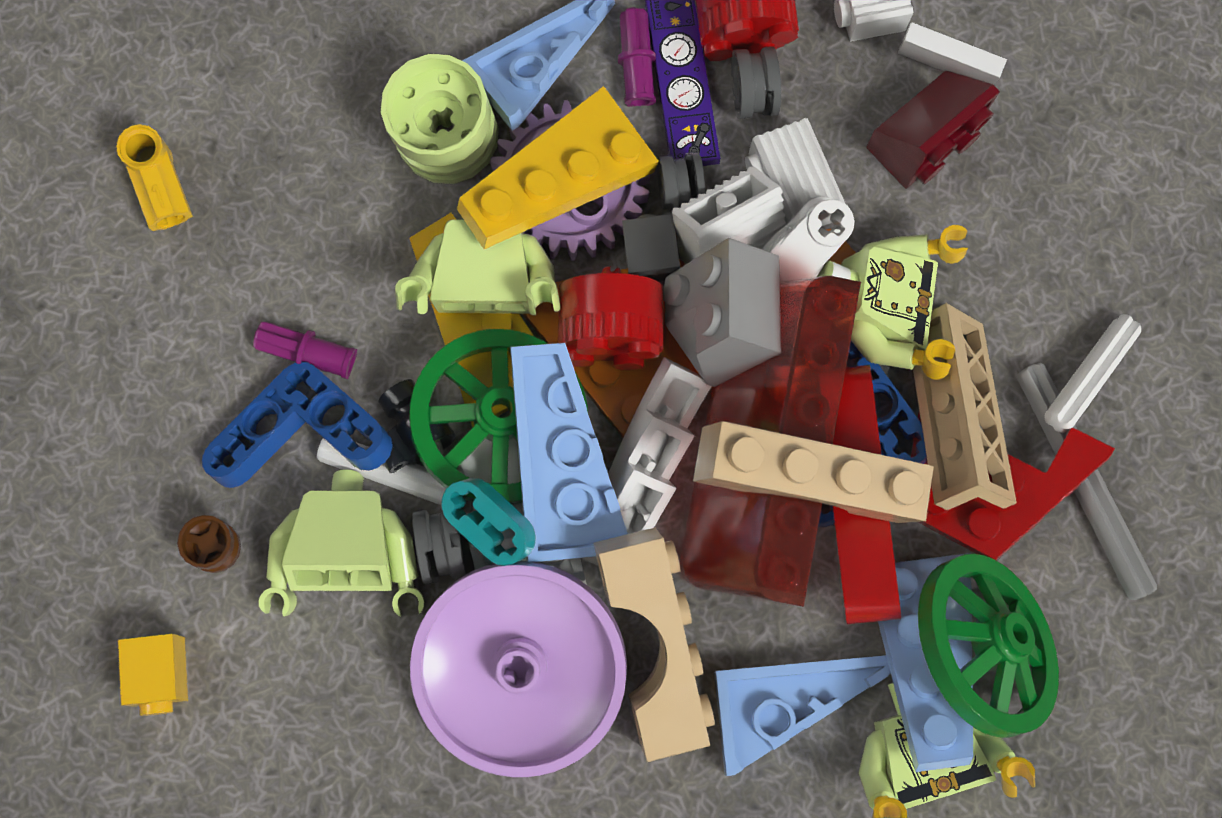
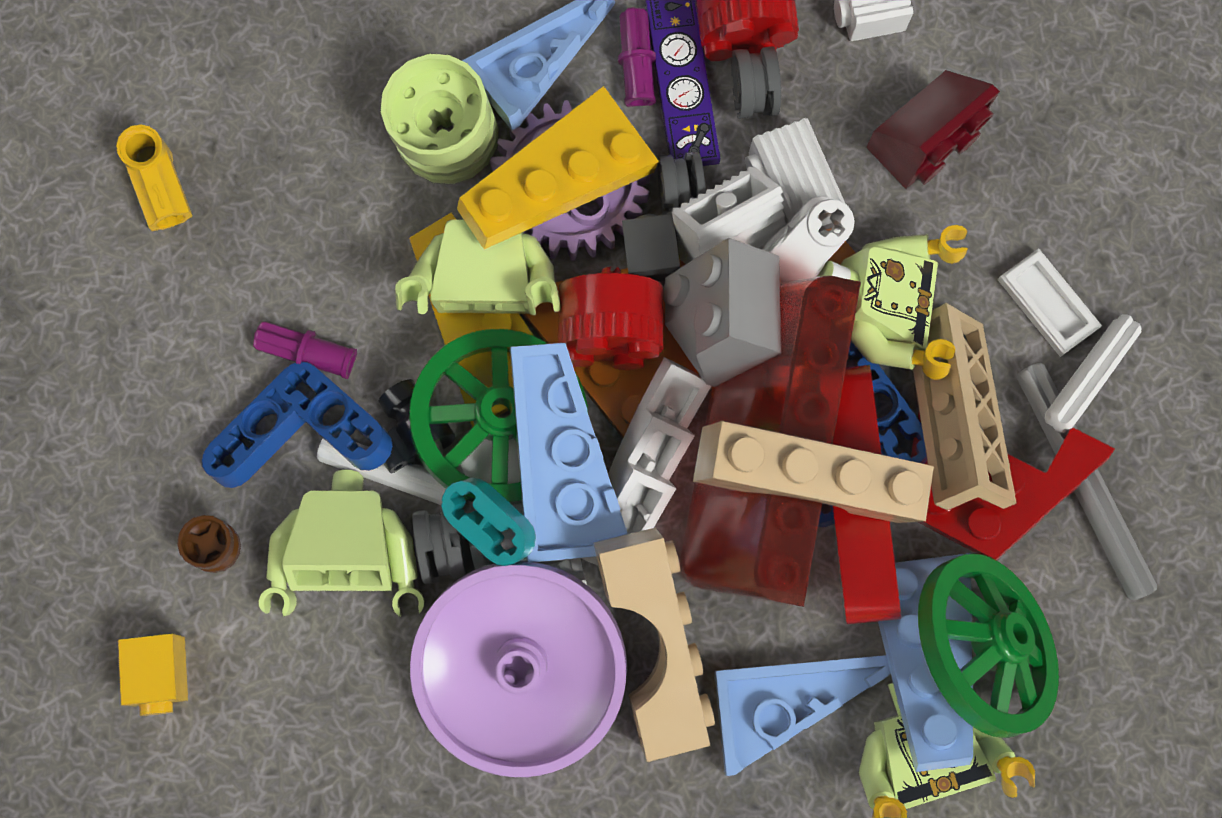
(950, 54): white slope -> none
(1049, 302): none -> white tile

